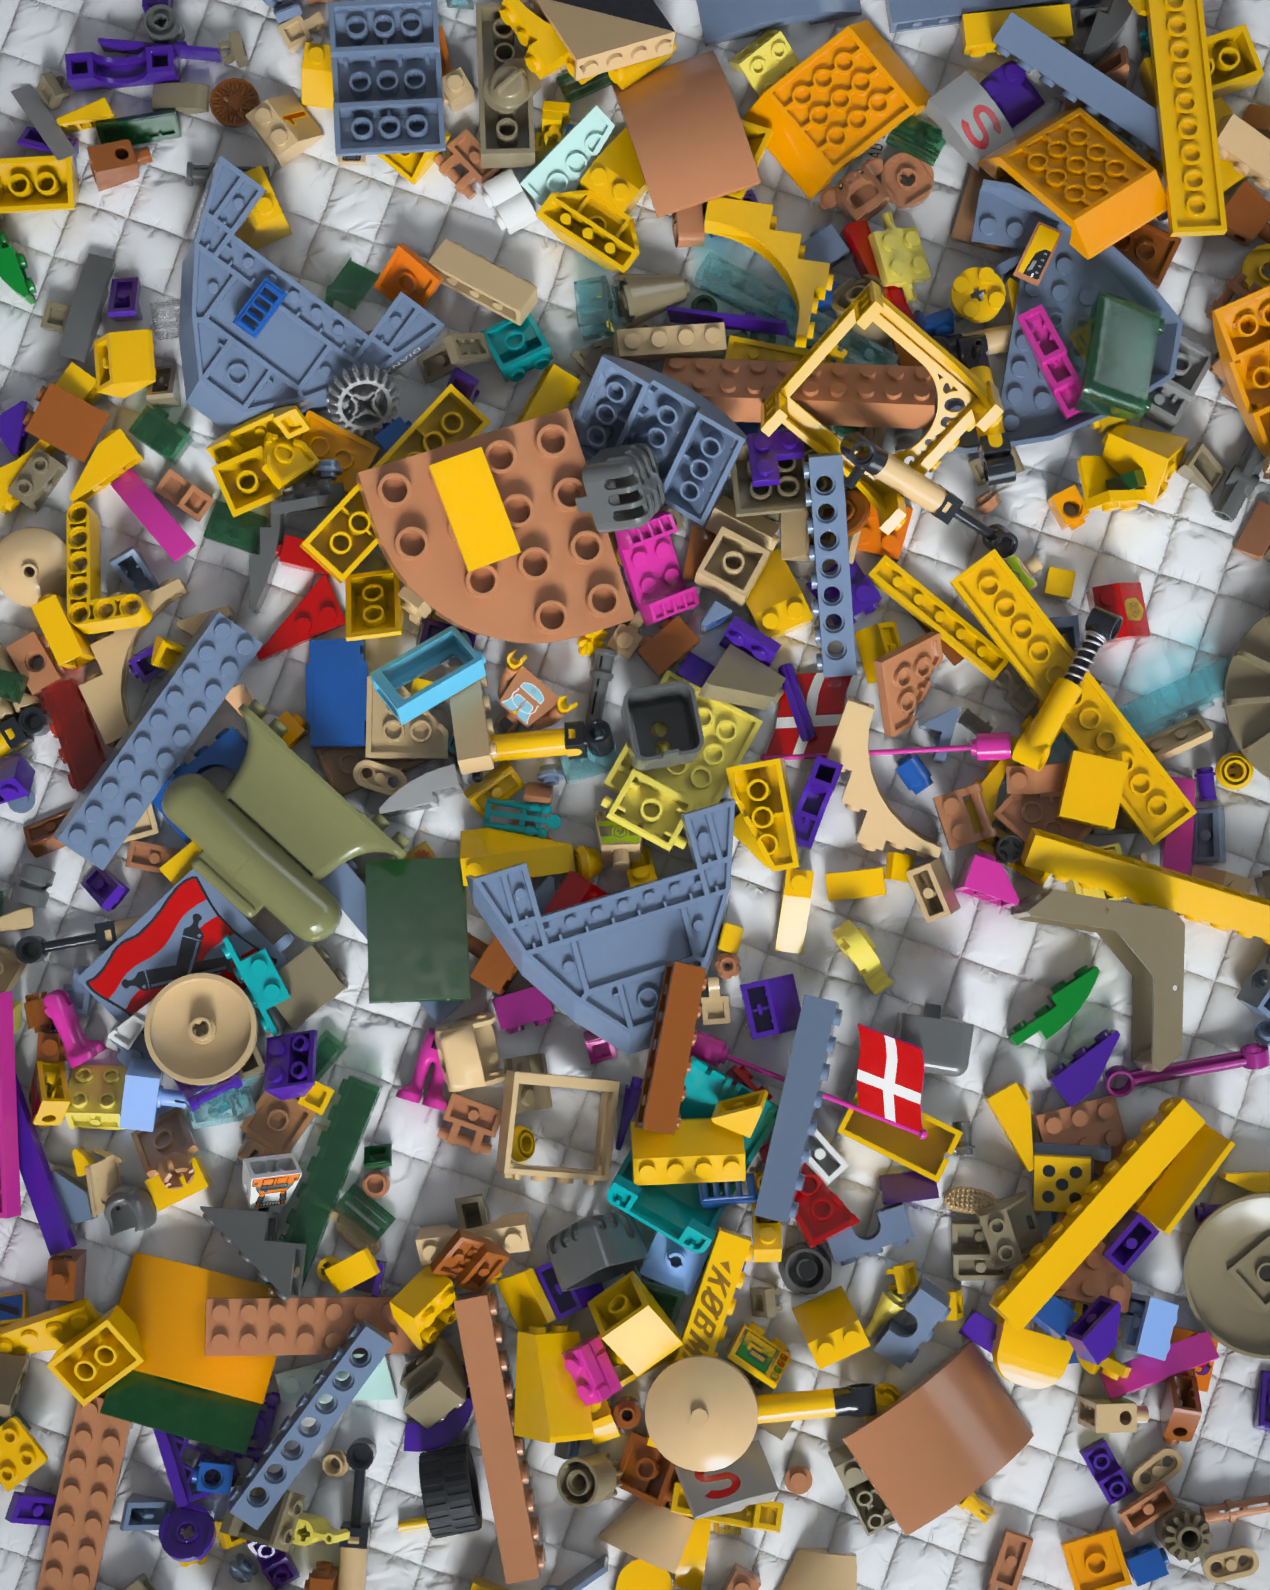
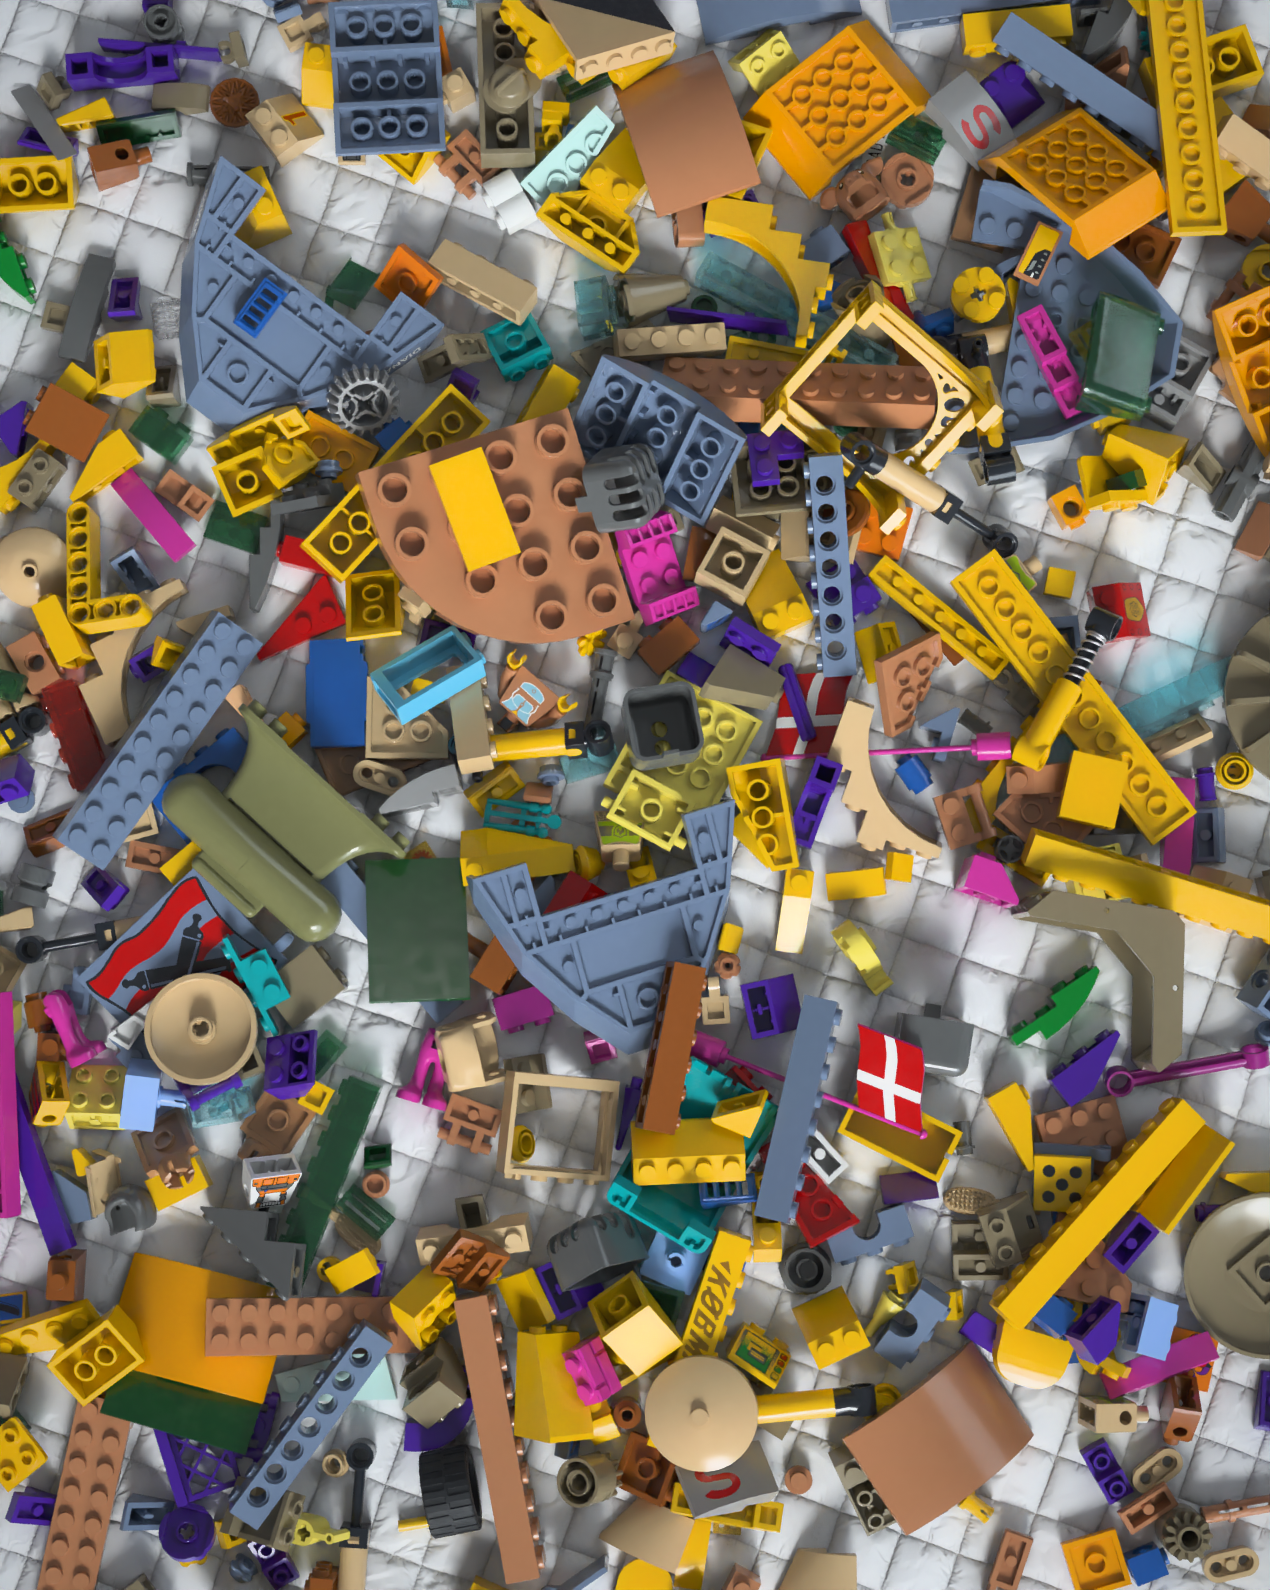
(222, 1486): blue brick -> none
(763, 1302): dark tan tile -> none
(933, 890): tan brick -> none
(987, 502): nougat plate -> none

